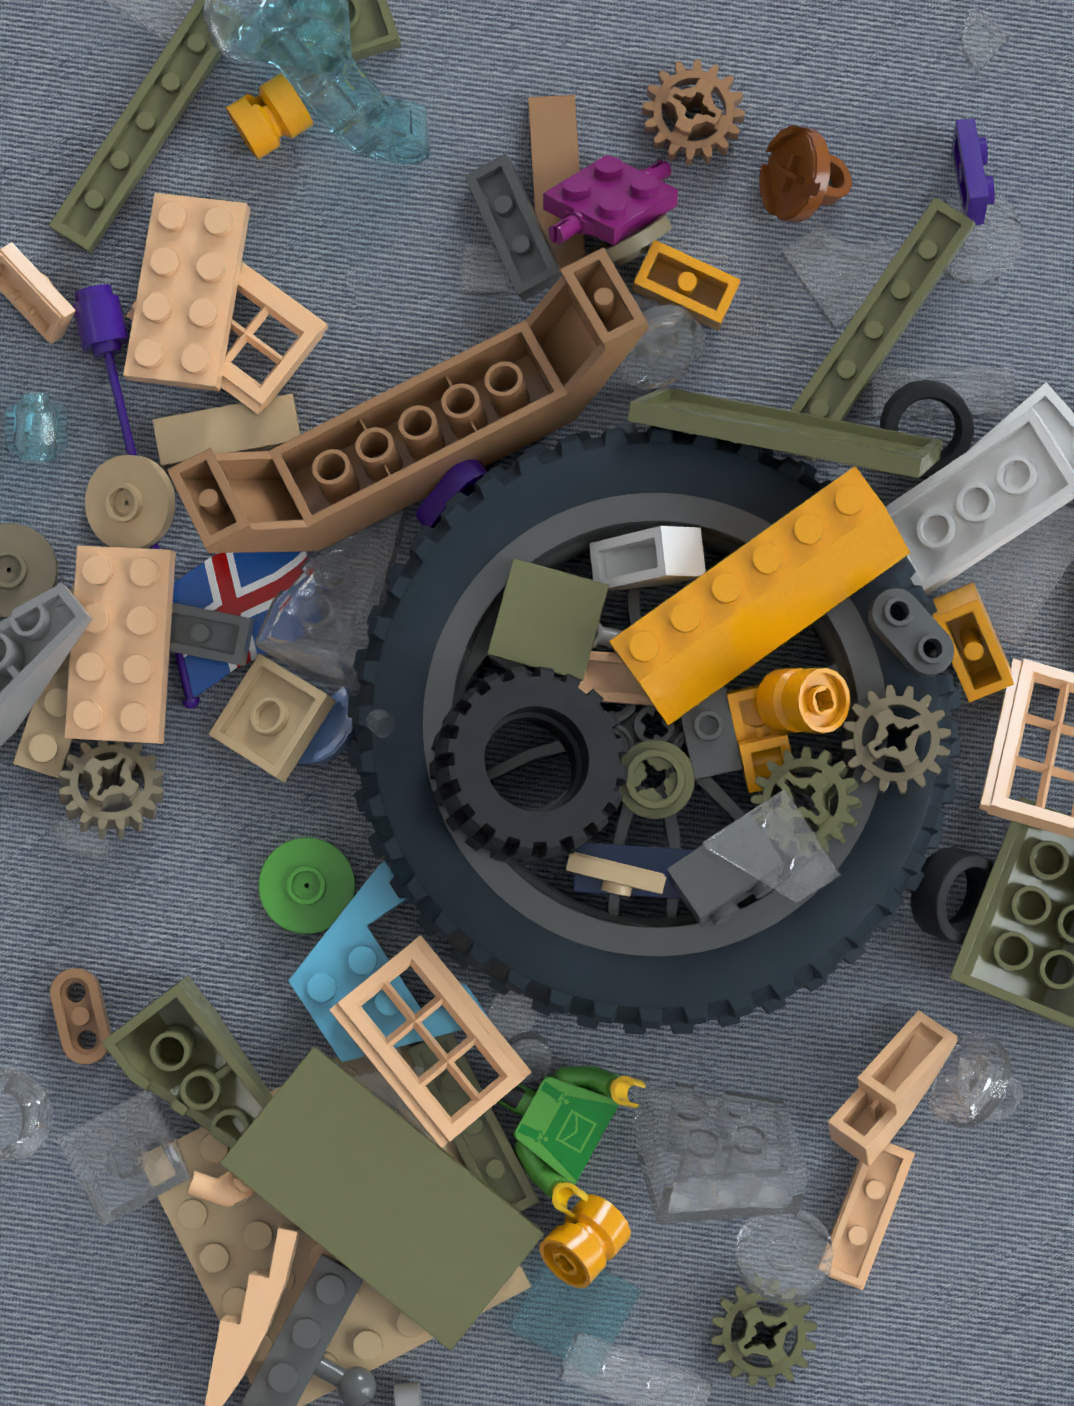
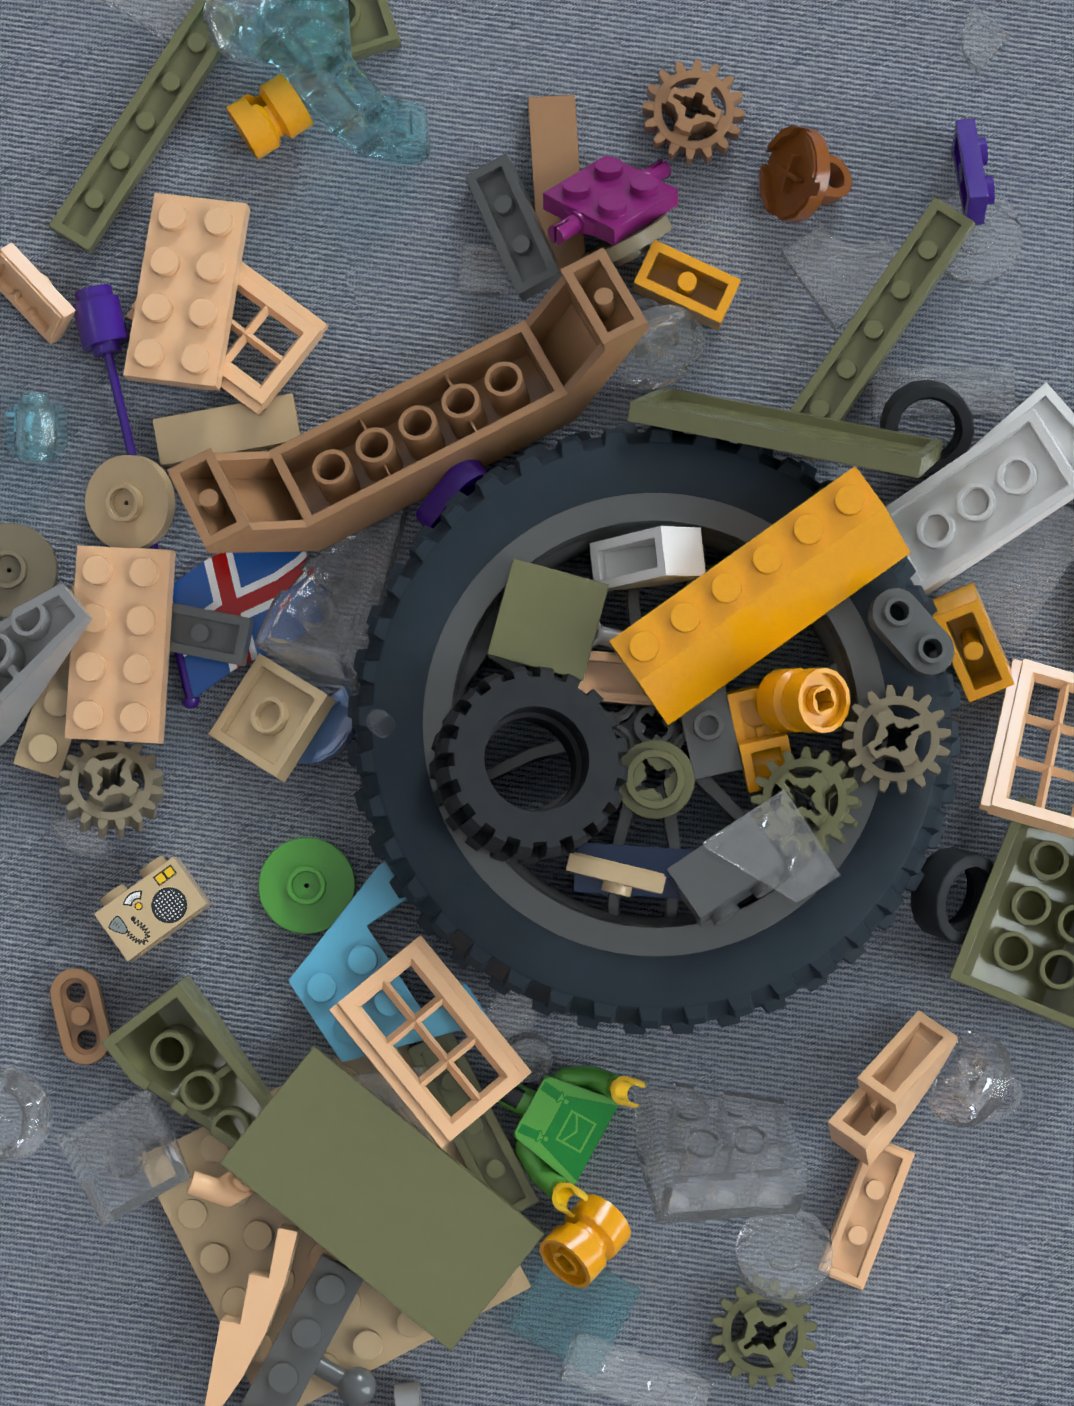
(152, 907): none -> tan brick

